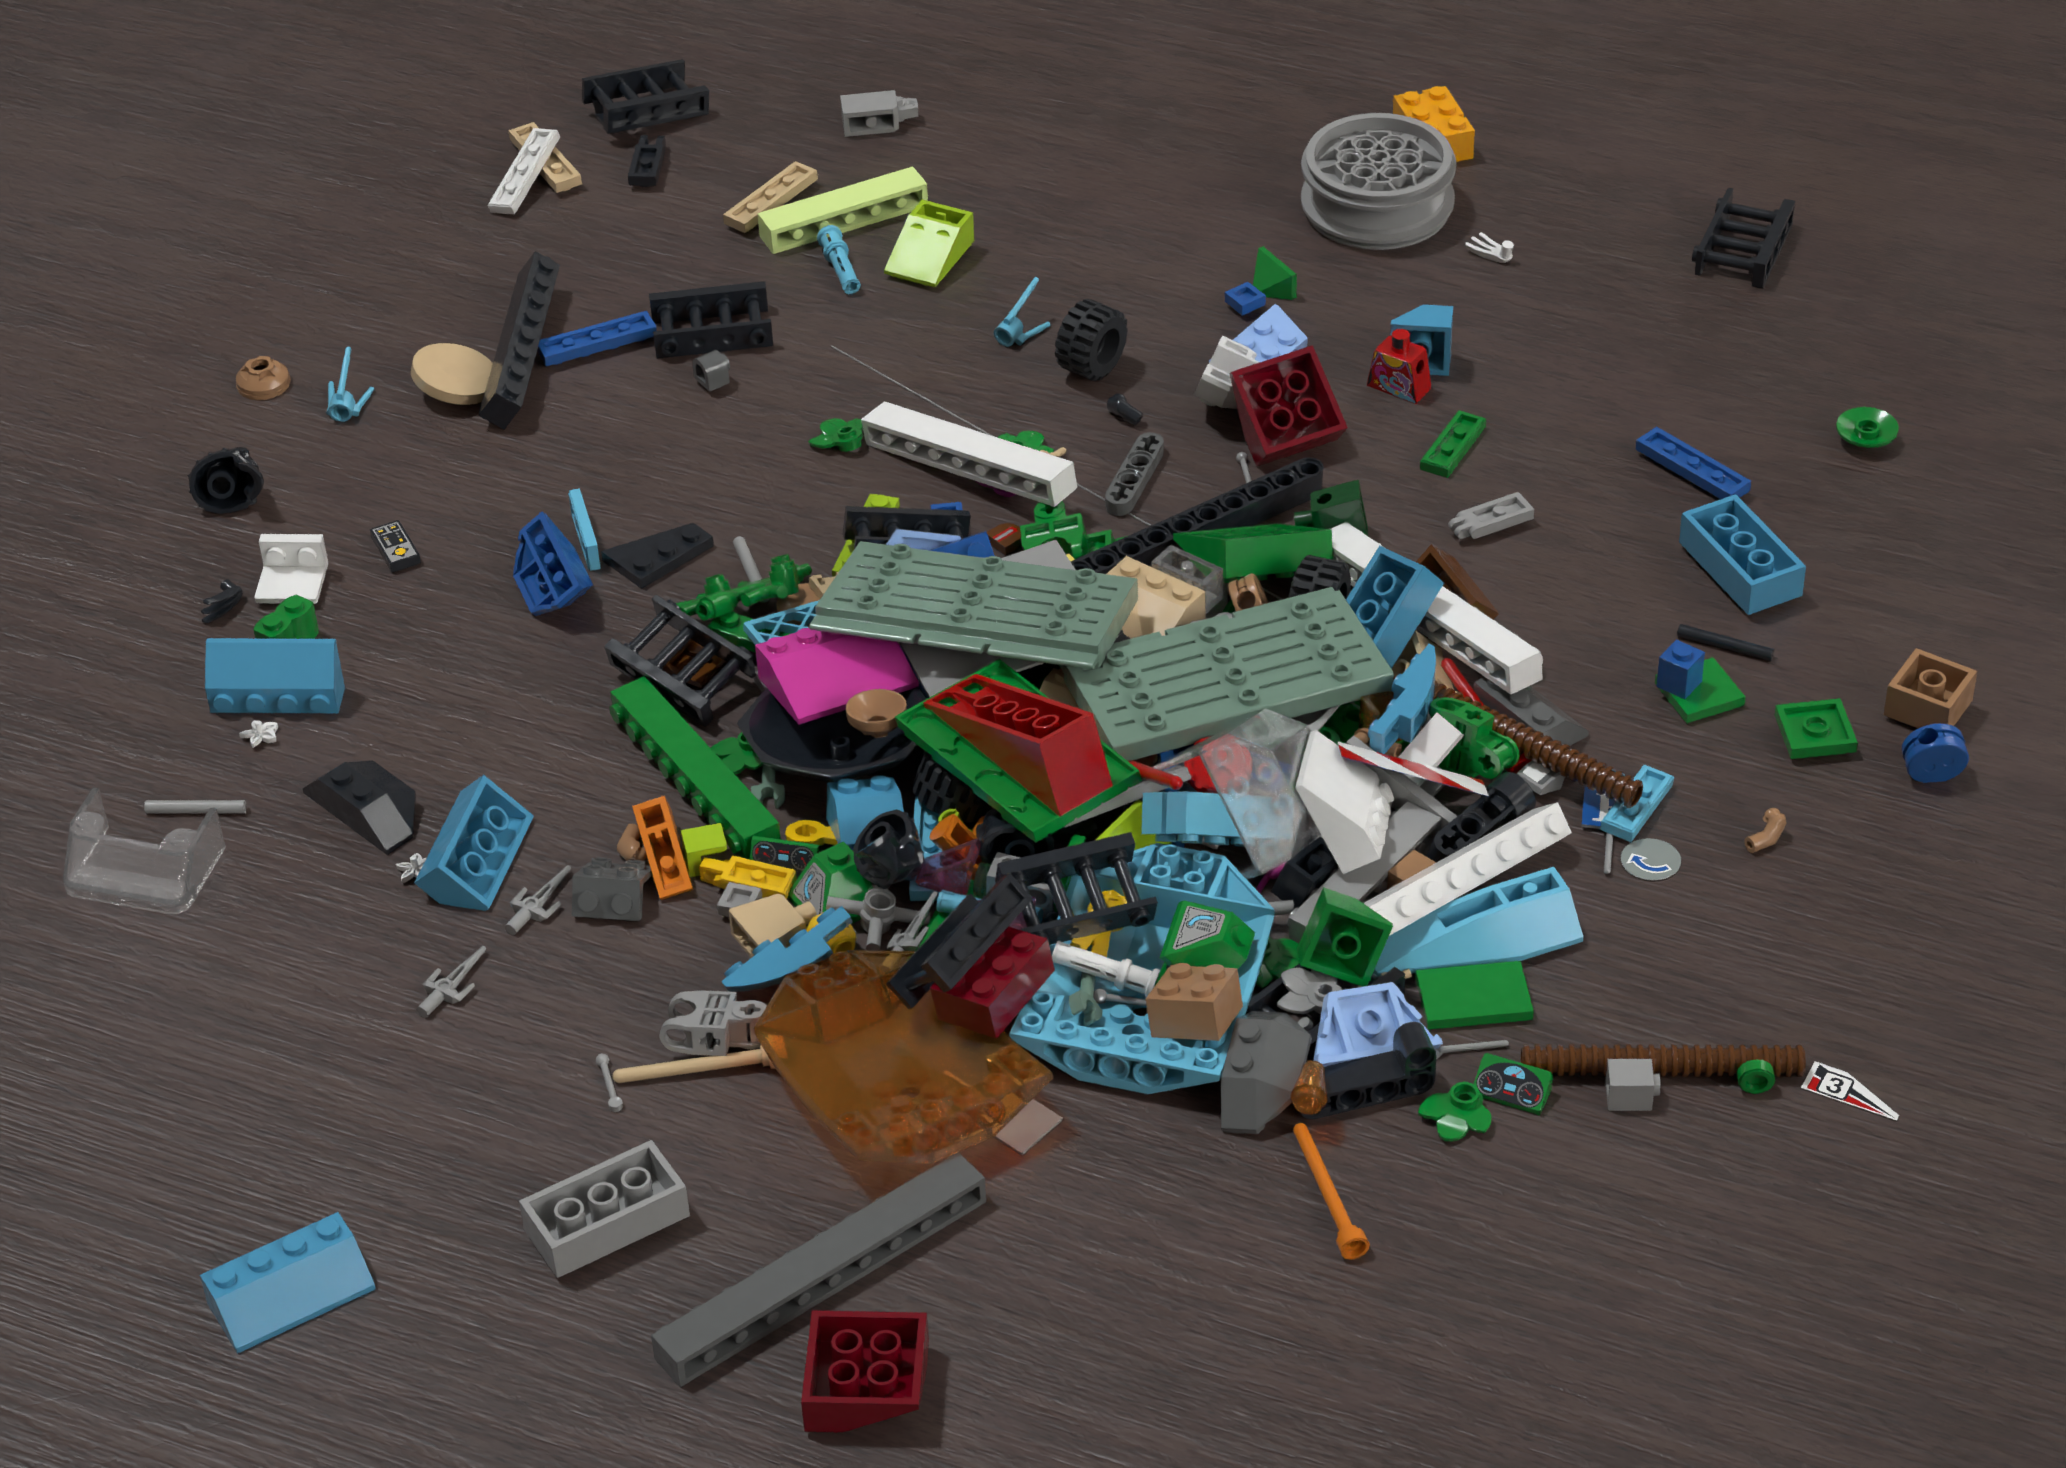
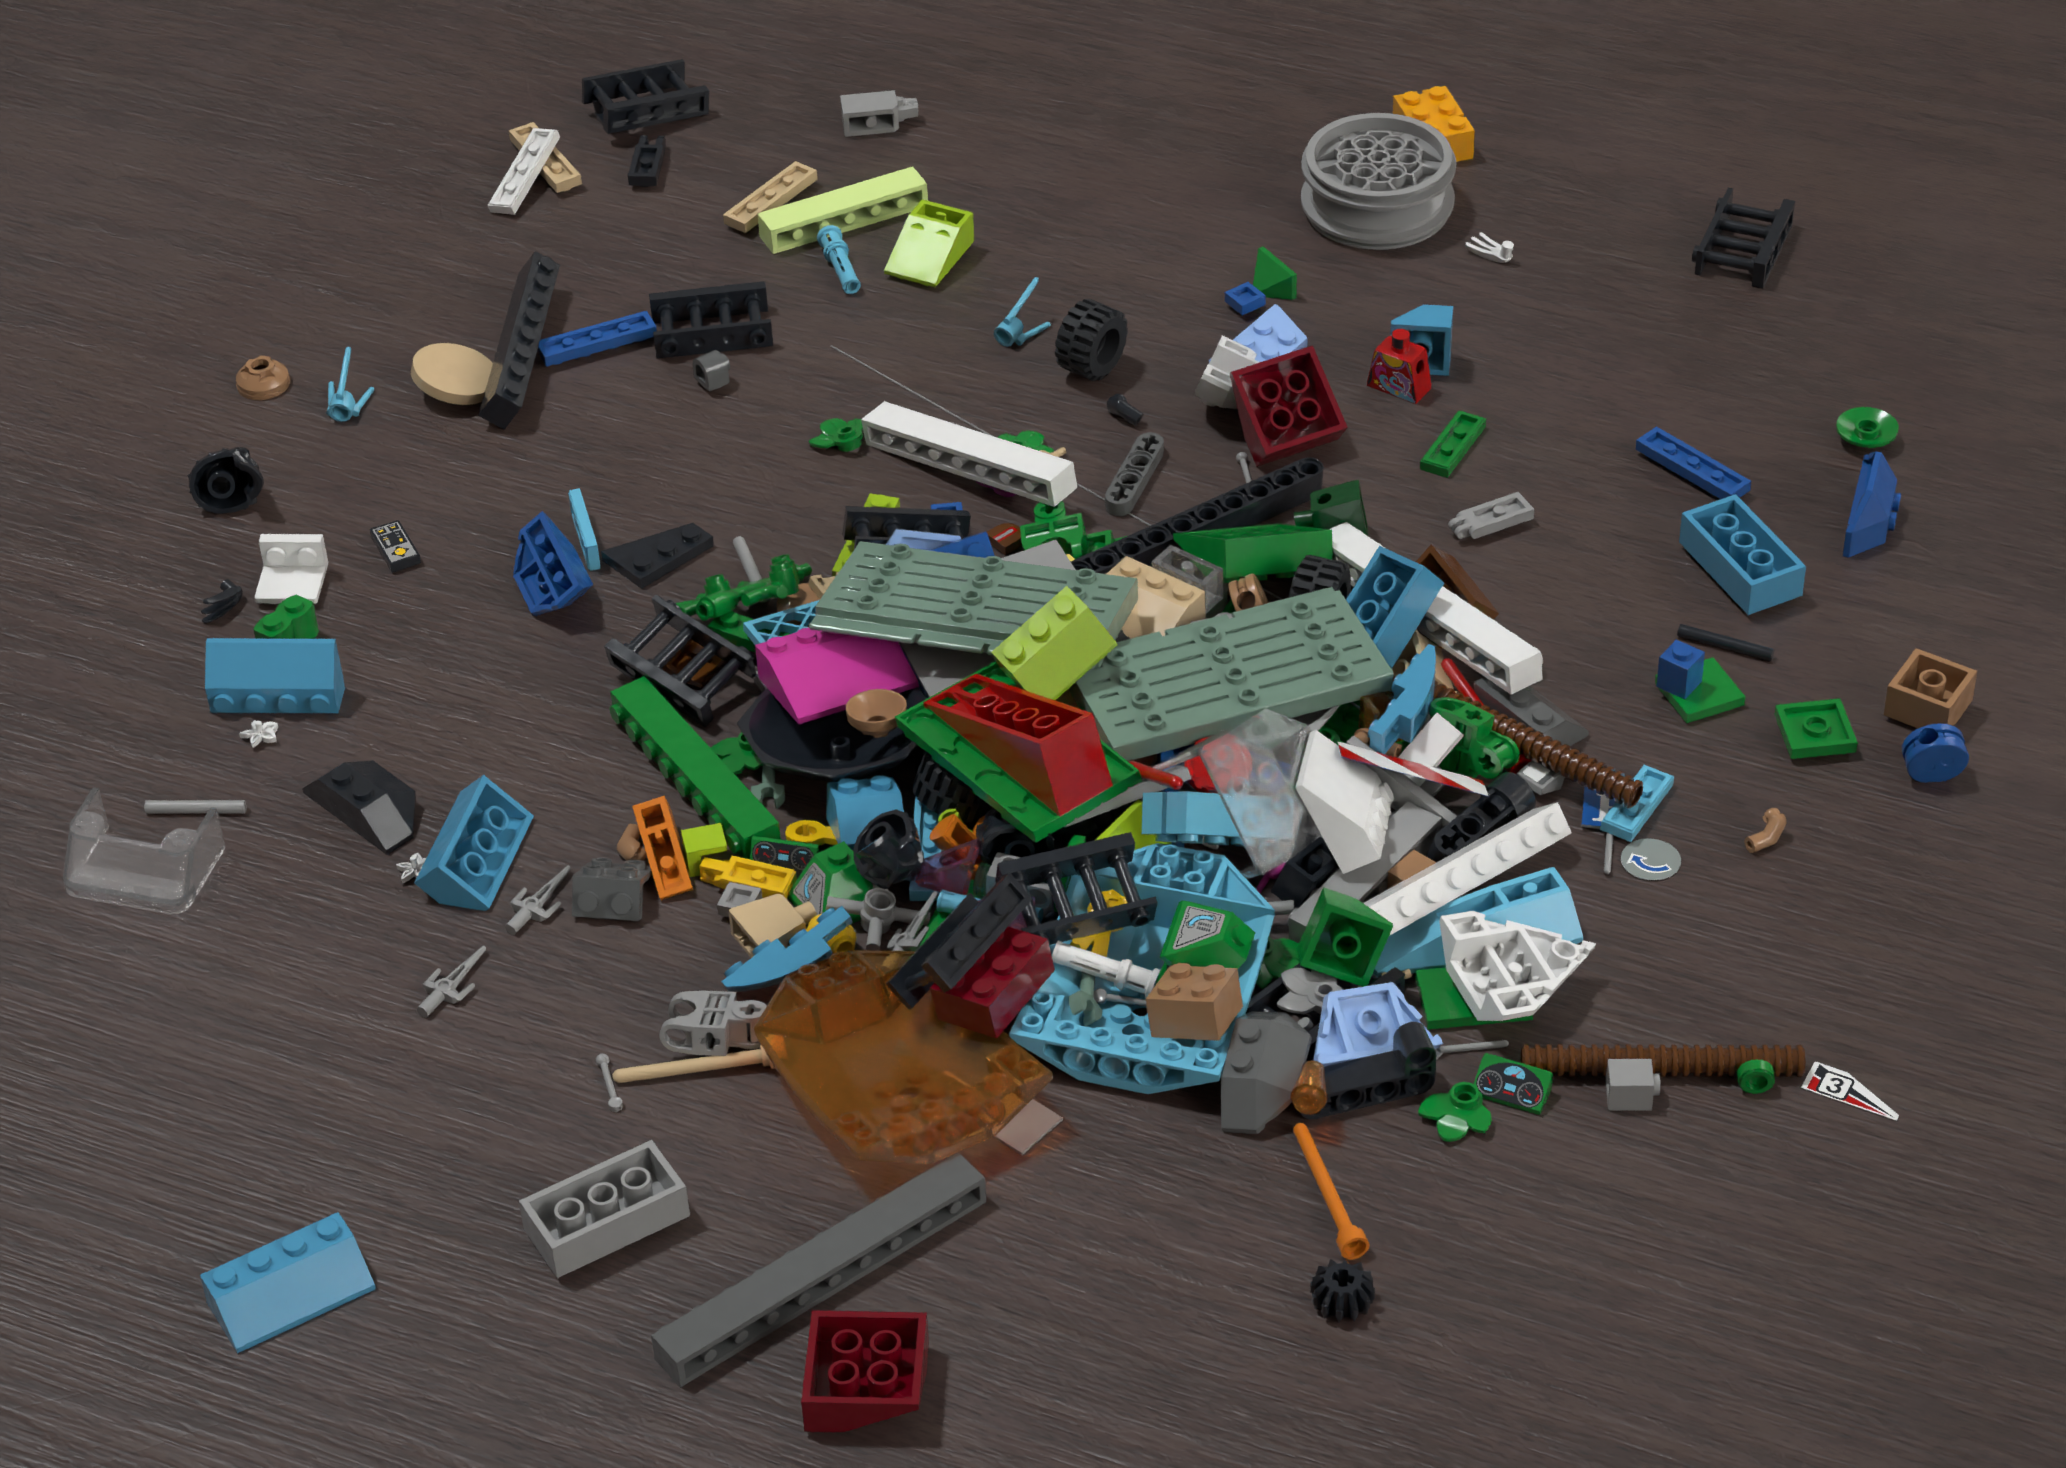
(1054, 646): none -> lime slope
(1342, 1290): none -> black gear
(1506, 967): none -> white wedge
(1872, 506): none -> blue wedge

